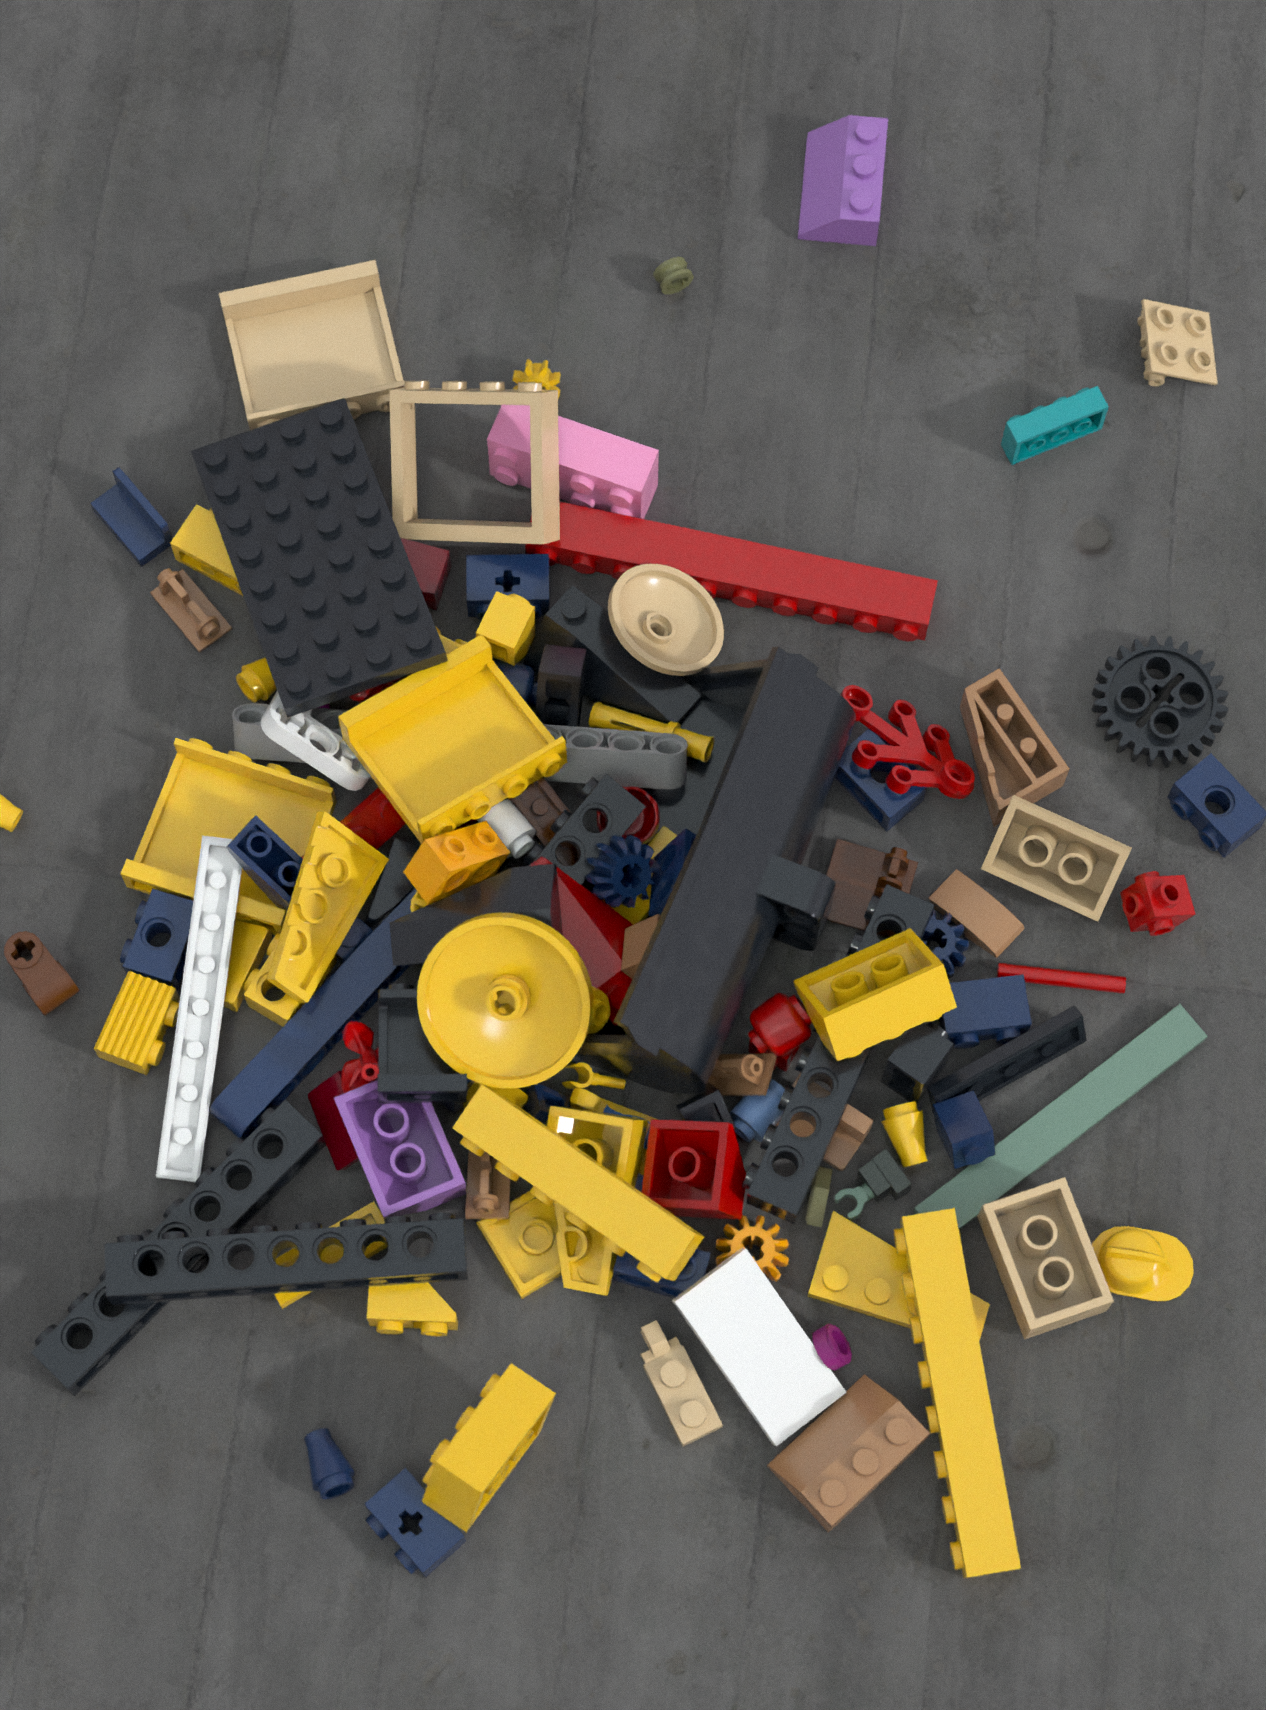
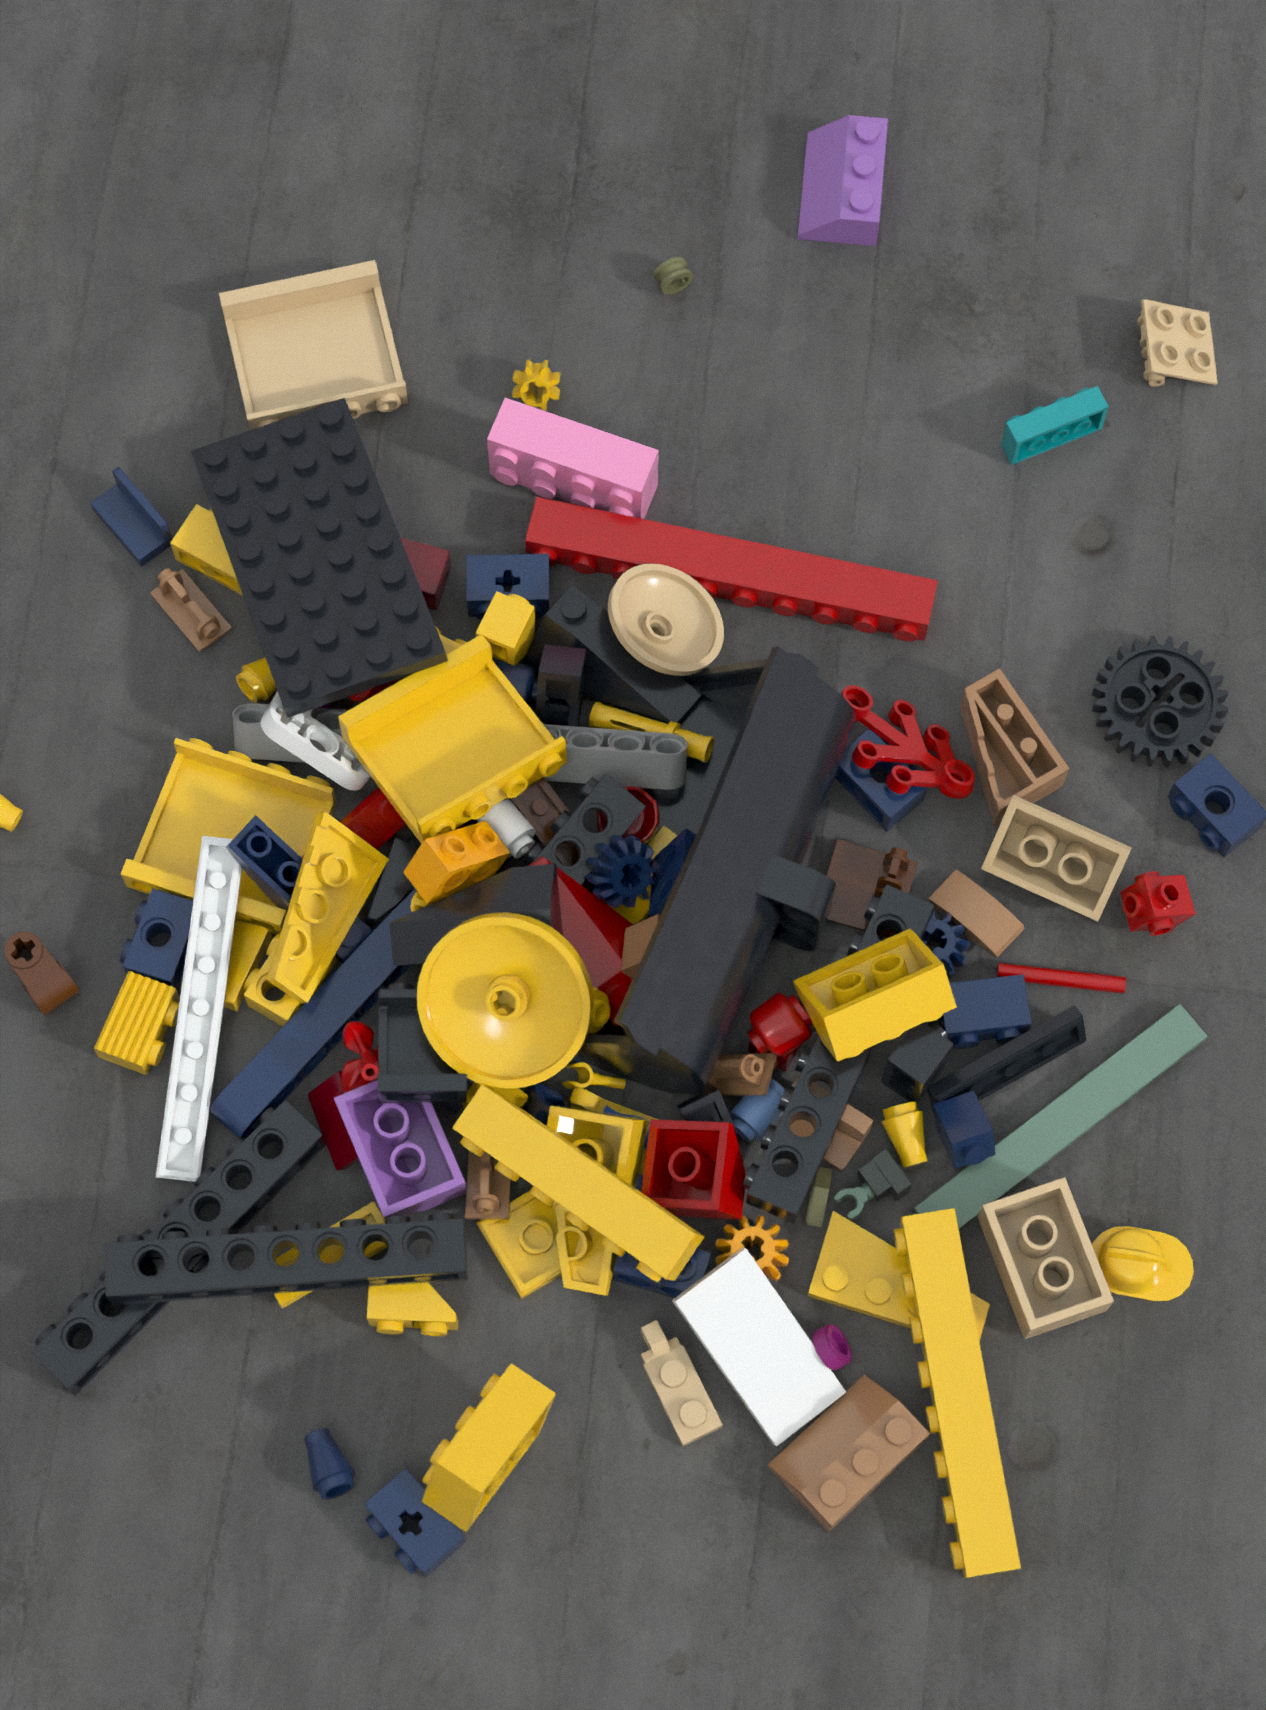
(544, 463): tan window -> none

